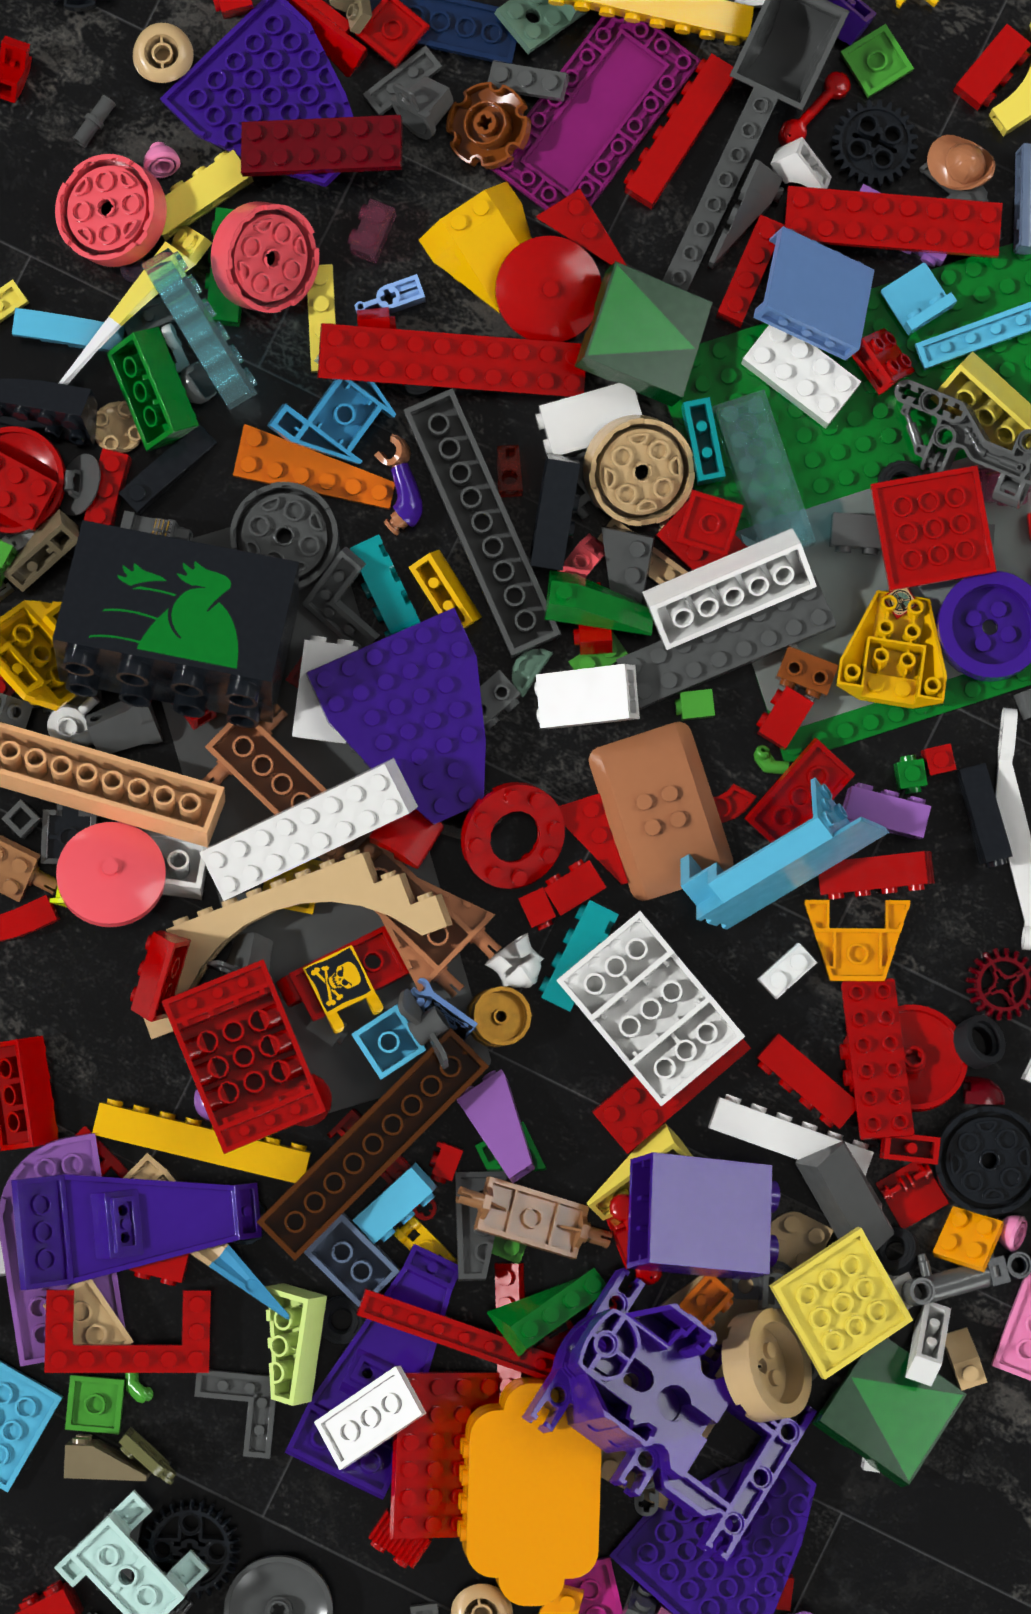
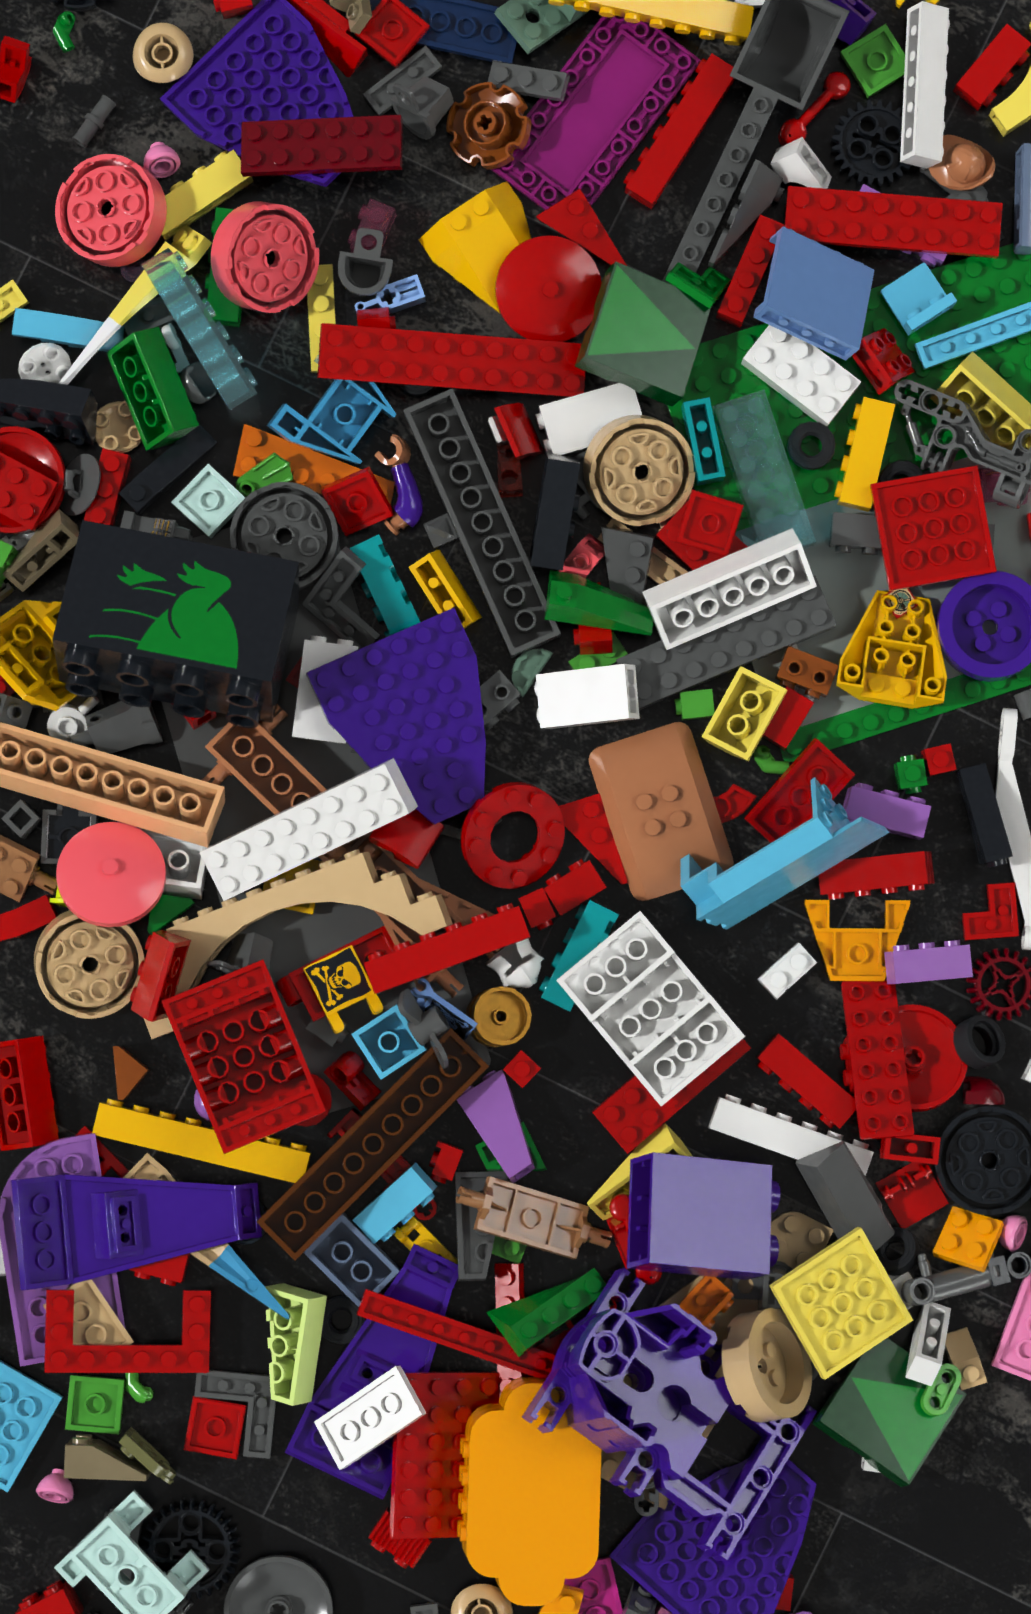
(54, 358): none -> white plate
(55, 1487): none -> bright pink brick
(62, 30): none -> green arm
(81, 992): none -> tan brick
(128, 1071): none -> dark orange slope
(167, 910): none -> green slope
(208, 501): none -> light aqua plate
(215, 1427): none -> red plate
(268, 471): none -> bright green piece
(349, 1078): none -> red plate
(357, 501): none -> red plate
(364, 270): none -> dark grey container
(440, 531): none -> dark grey tile
(446, 950): none -> red brick
(497, 431): none -> slope
(519, 430): none -> red slope
(521, 1068): none -> red brick
(702, 288): none -> green tile
(744, 714): none -> light yellow slope
(811, 429): none -> black tyre
(865, 453): none -> yellow brick
(924, 85): none -> white brick
(928, 962): none -> medium lavender brick
(941, 1391): none -> bright green plate
(999, 920): none -> red plate

